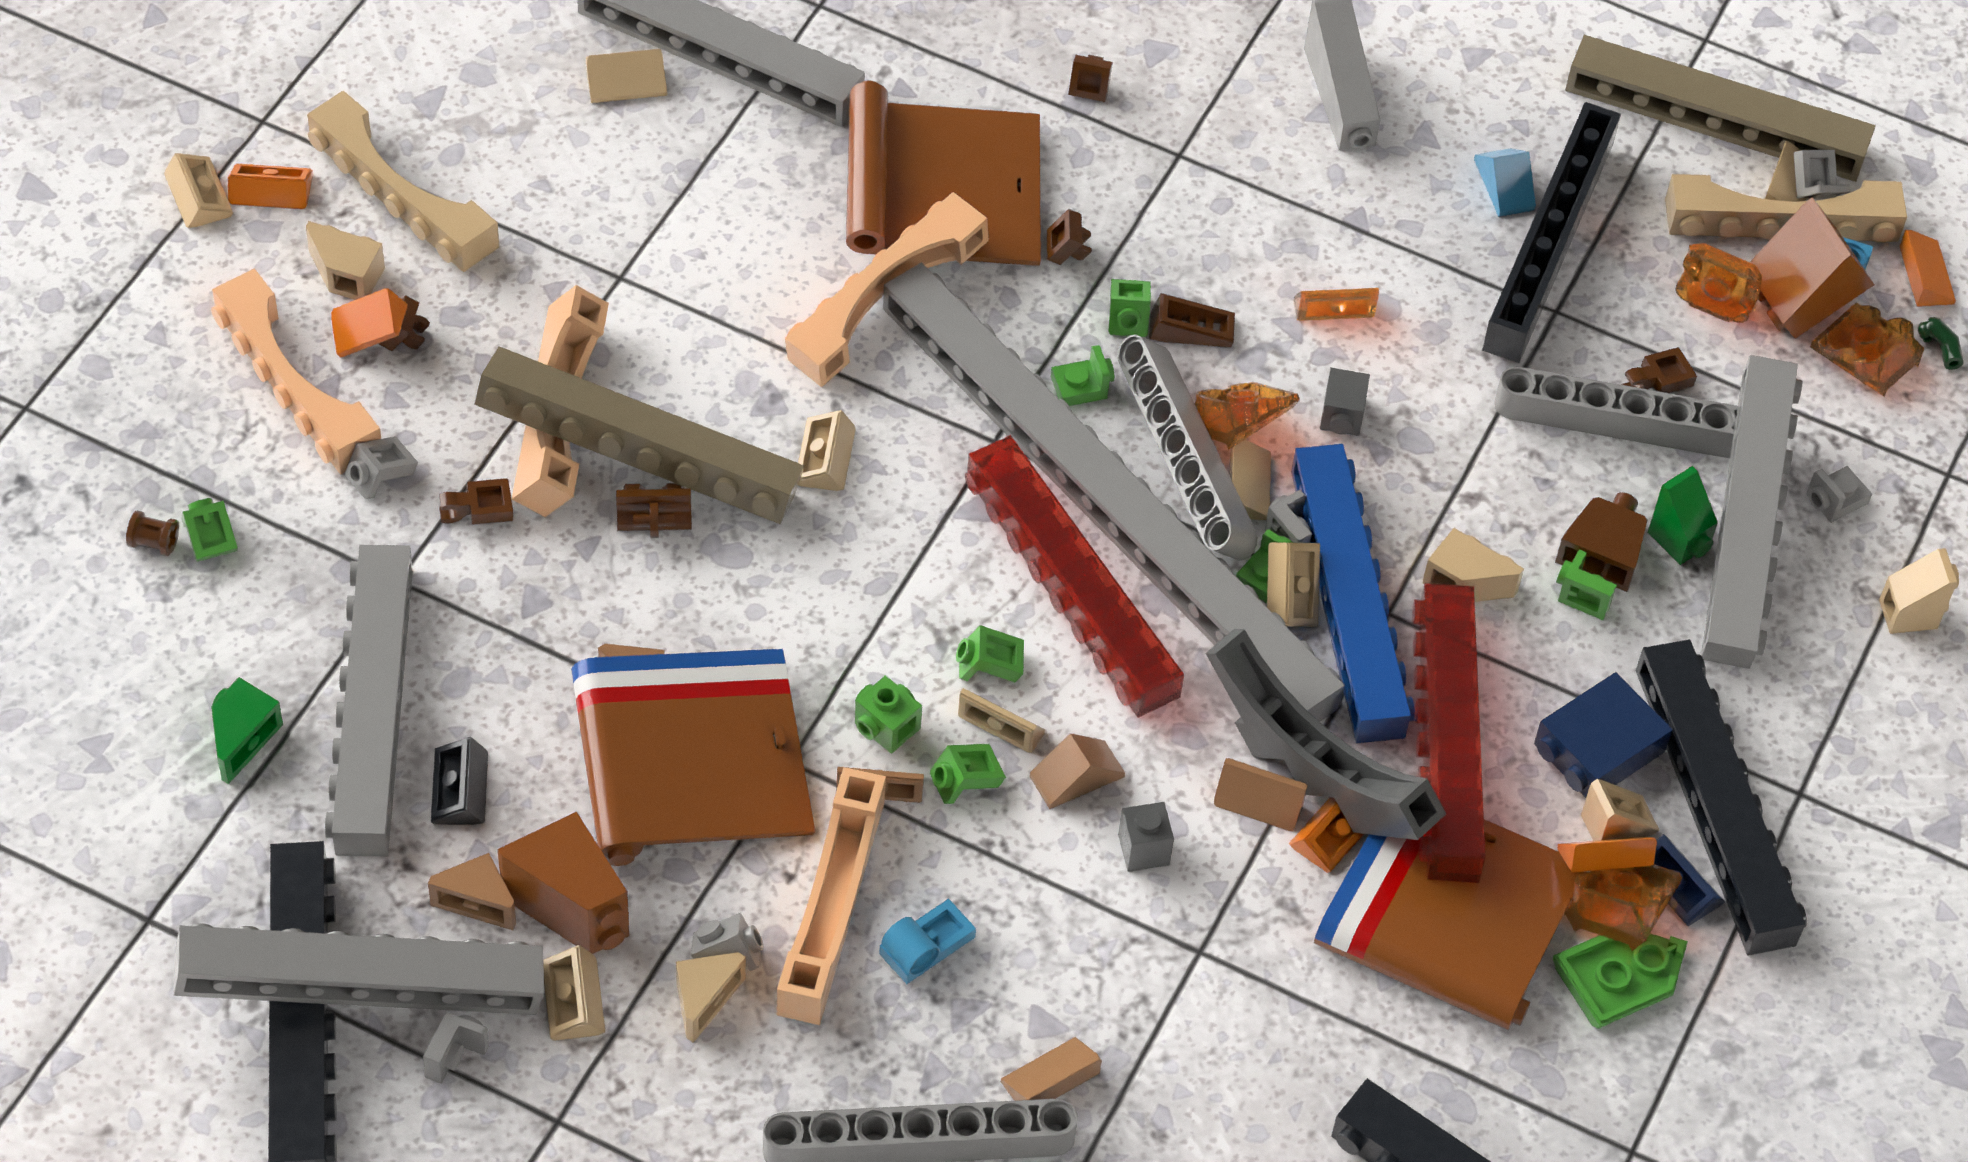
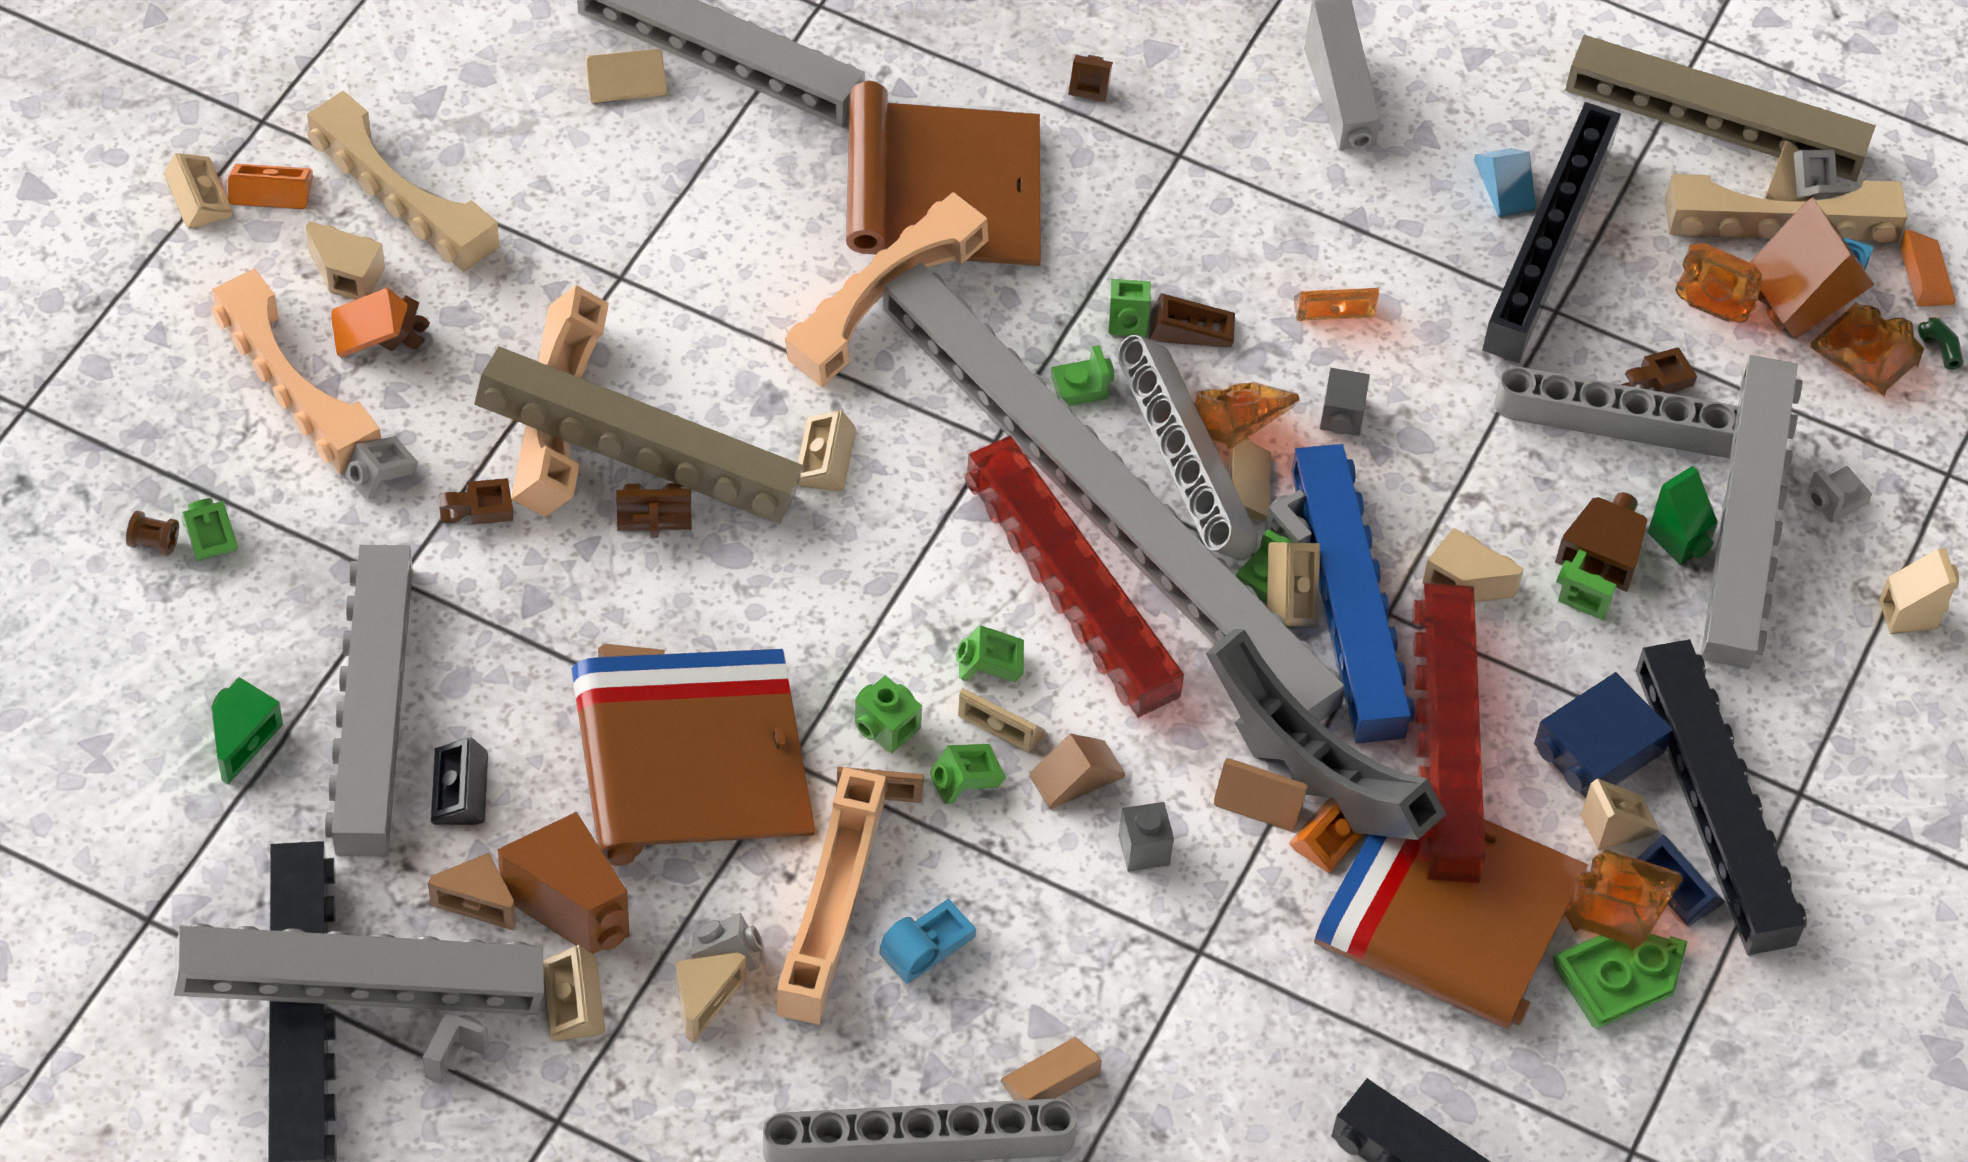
(1066, 238): reddish brown tile -> none
(1609, 854): orange slope -> none

